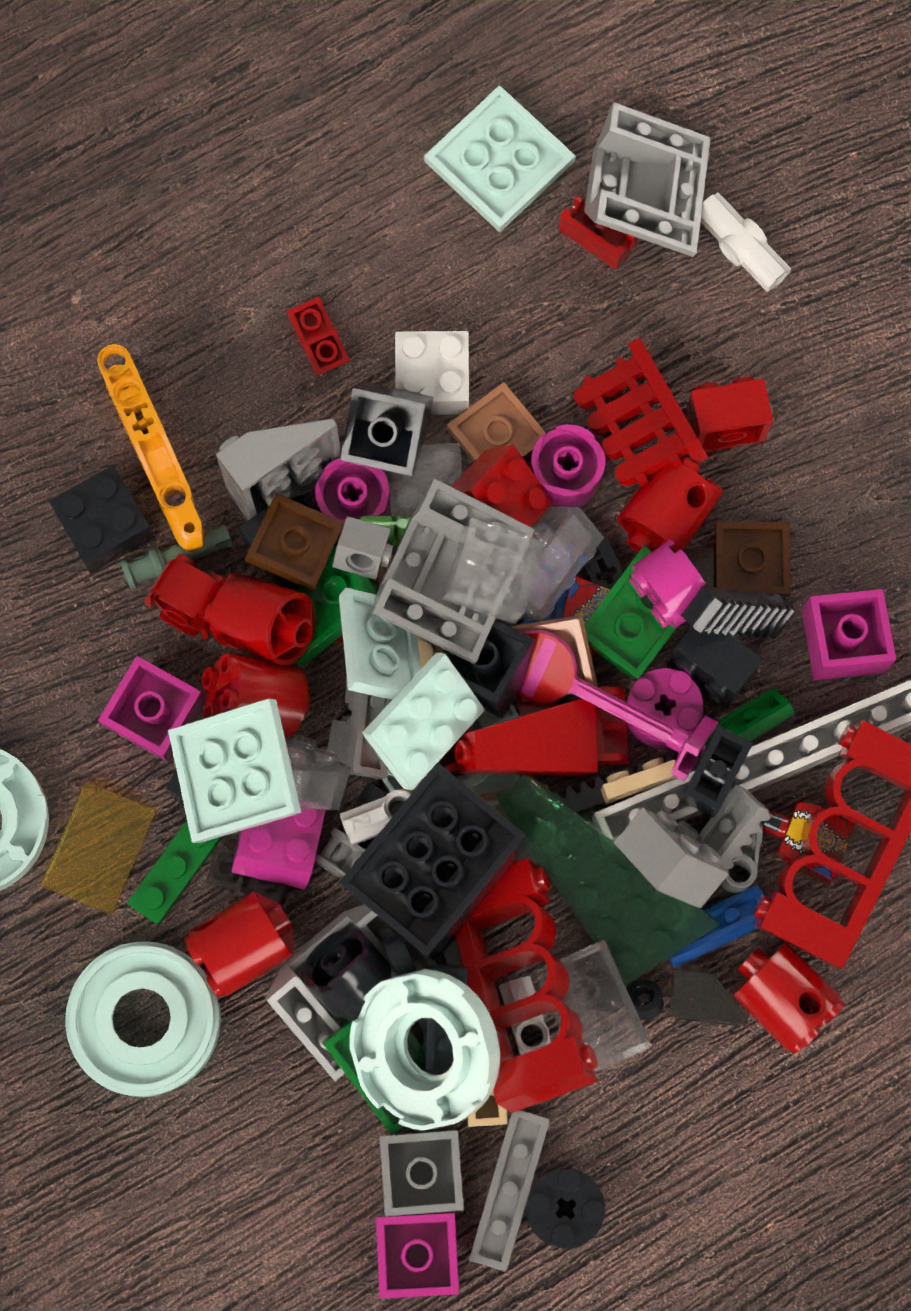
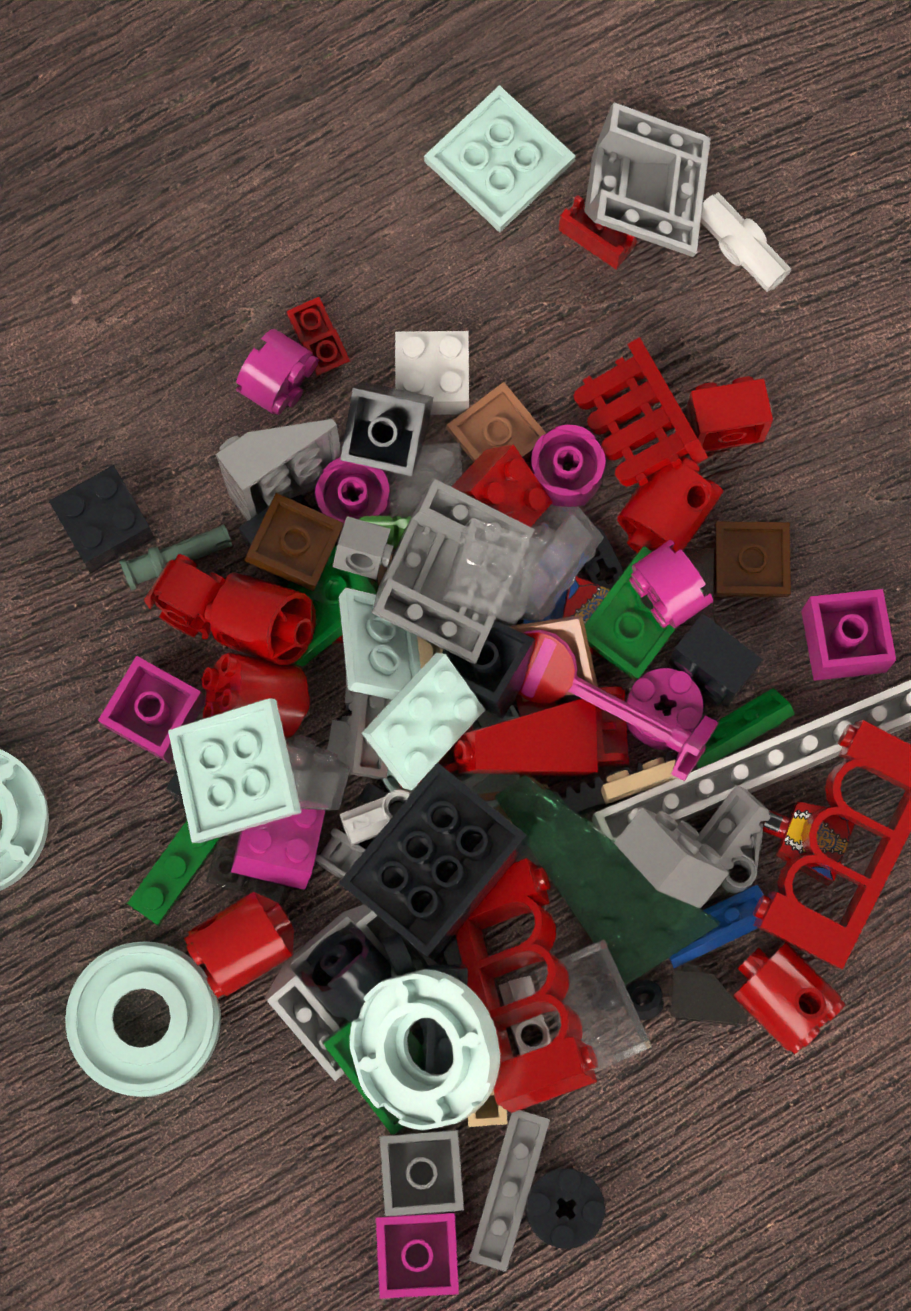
(97, 848): clear yellow piece -> none
(152, 448): light orange piece -> none
(276, 372): none -> dark pink brick
(716, 771): black brick -> none
(738, 612): black gear -> none

